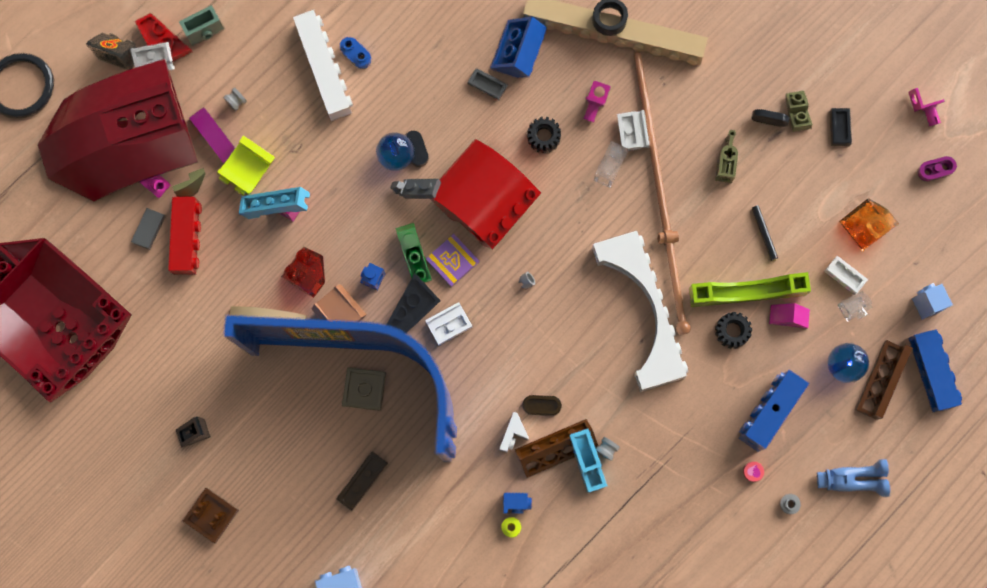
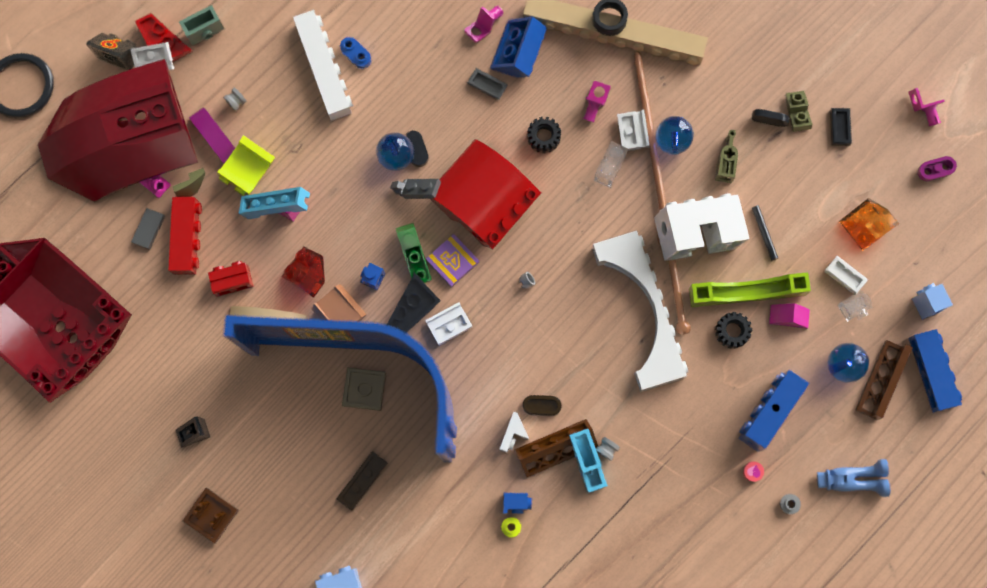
(230, 279): none -> red brick
(484, 22): none -> dark pink bracket
(674, 135): none -> clear blue piece
(720, 219): none -> white piece

